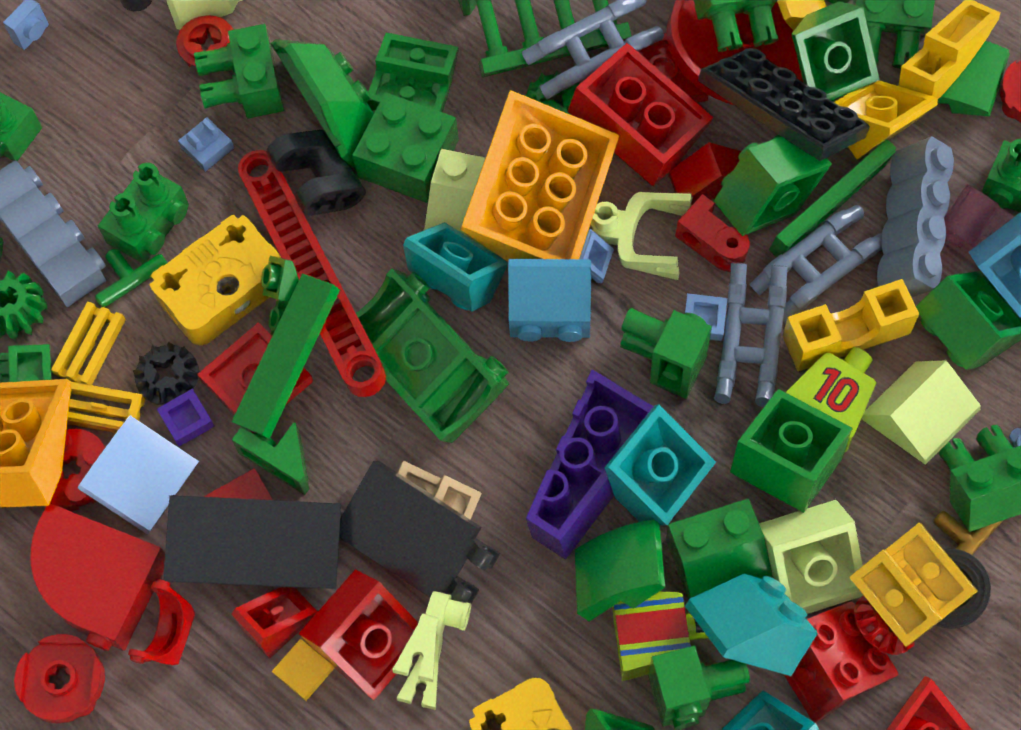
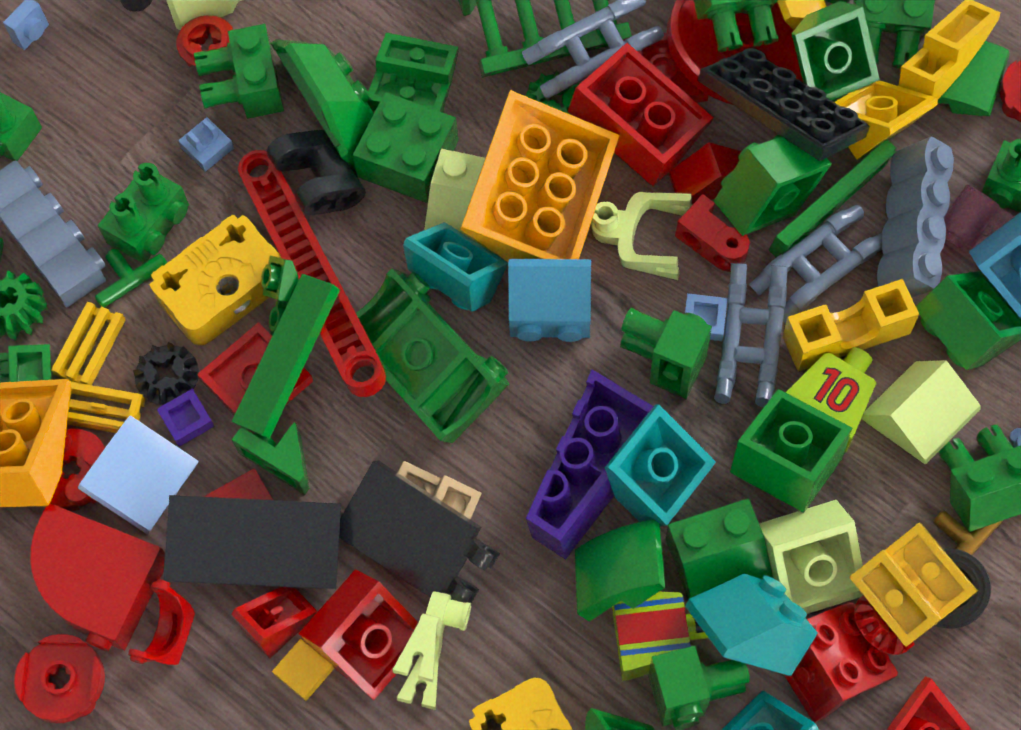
(599, 253): medium blue slope -> none

